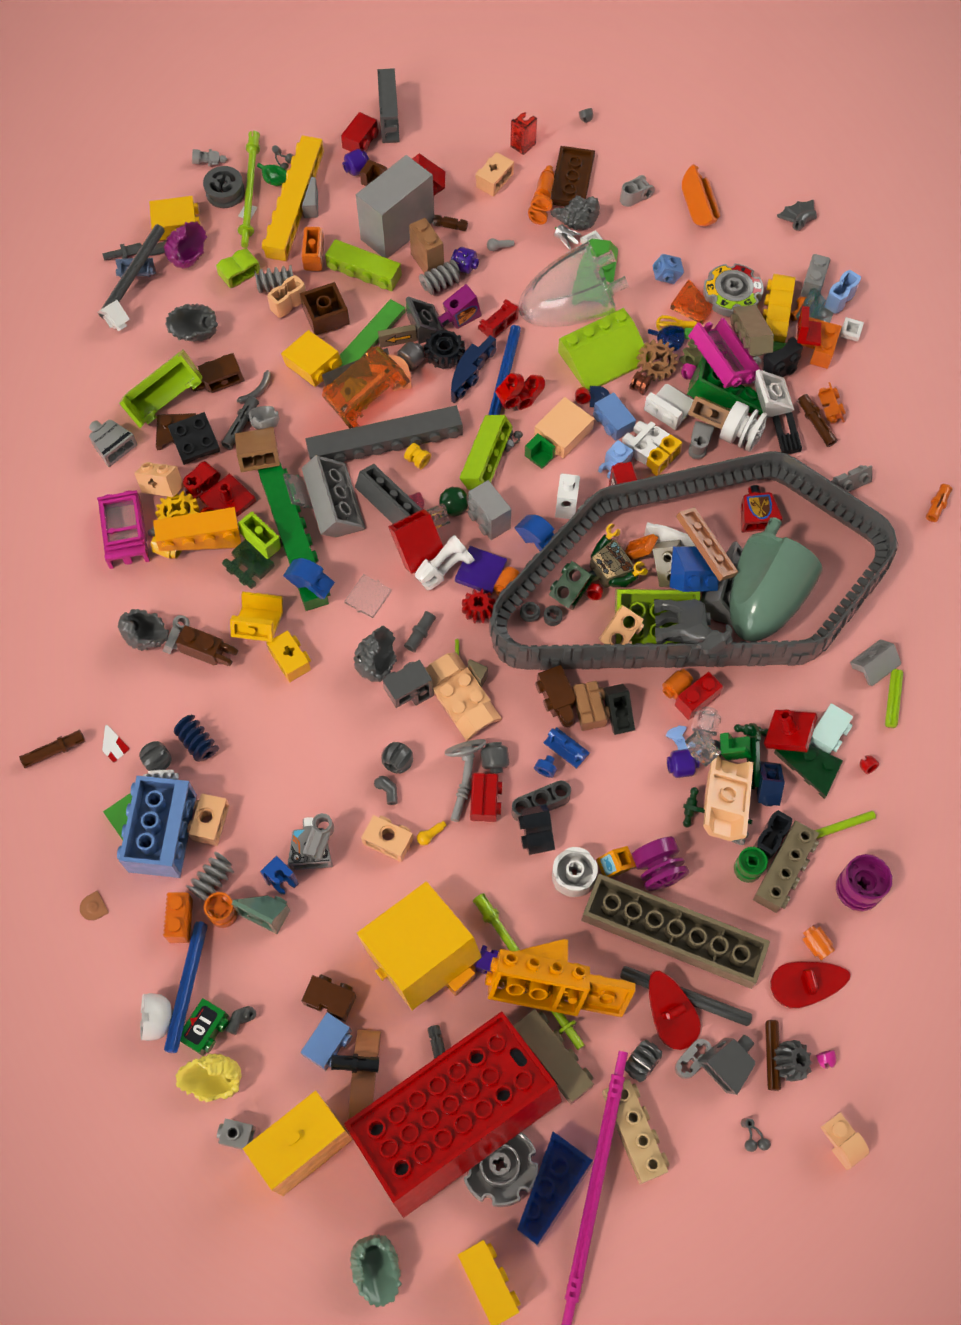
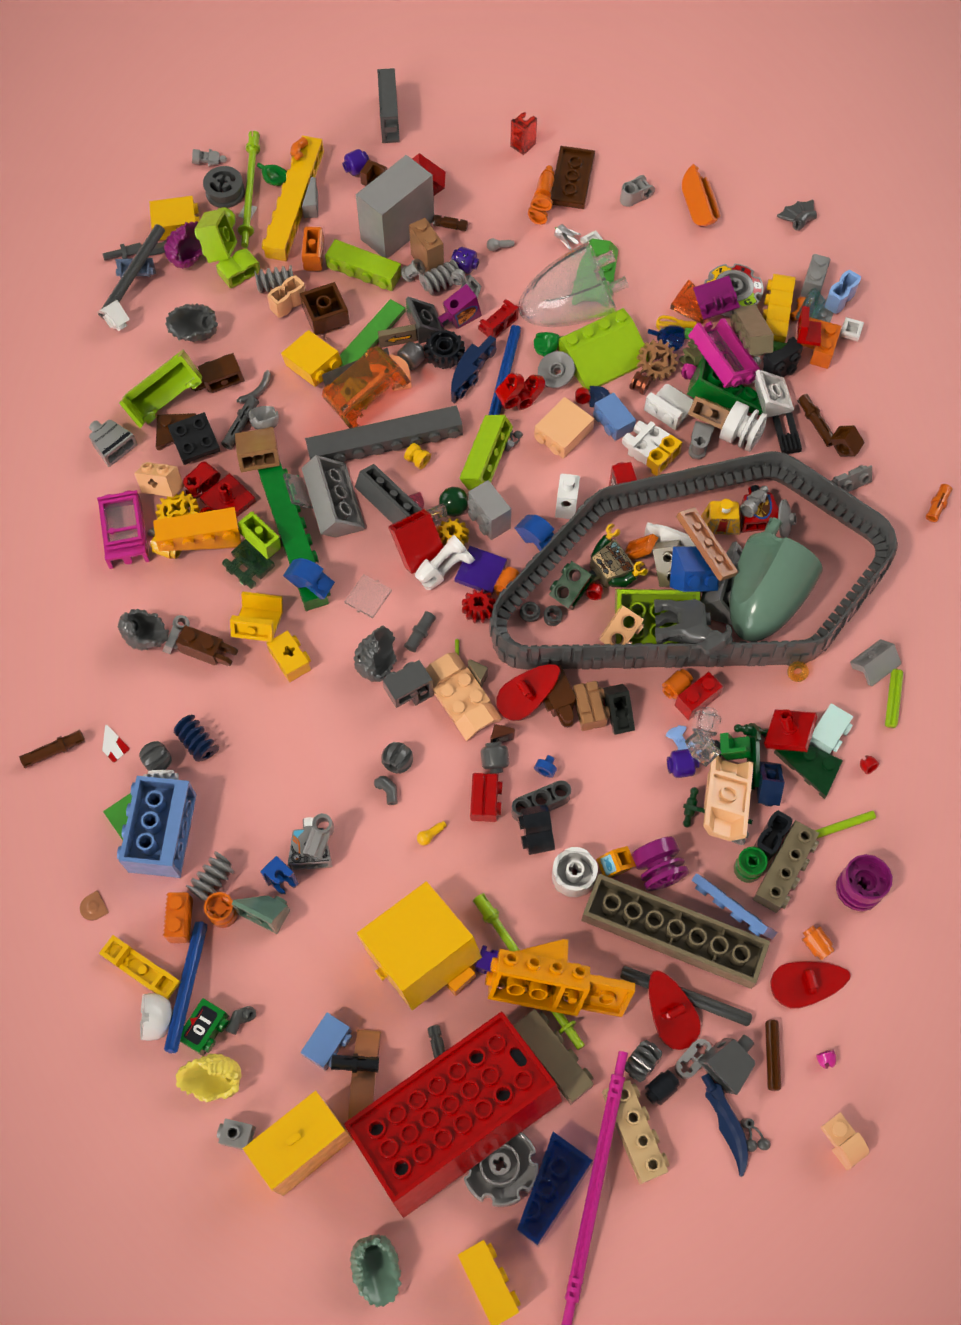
(139, 967): none -> yellow slope
(211, 831): light nougat brick -> none
(216, 234): none -> lime brick
(278, 151): dark grey piece -> none
(297, 146): none -> orange arm
(327, 995): reddish brown brick -> none
(360, 133): red brick -> none
(393, 848): light nougat brick -> none
(412, 270): none -> light grey bush
(453, 527): none -> yellow gear
(458, 277): none -> light grey plate
(466, 751): light grey dish -> none
(494, 174): light nougat brick -> none
(502, 733): none -> copper slope
(527, 691): none -> red shield
(539, 451): green panel -> none
(546, 343): none -> green piece
(553, 362): none -> light grey dish
(566, 747): blue hinge -> none
(579, 213): dark grey piece -> none
(586, 115): dark grey hinge -> none
(617, 453): light blue brick -> none
(661, 1087): none -> black brick
(668, 268): medium blue brick -> none
(716, 297): none -> magenta hinge
(722, 517): none -> yellow torso
(728, 1123): none -> dark blue sword
(738, 911): none -> medium blue wing
(749, 506): none -> light grey piece
(786, 517): none -> light grey dish
(793, 1060): dark grey gear -> none
(797, 677): none -> clear yellow plate
(835, 410): orange hinge -> none
(847, 441): none -> reddish brown brick

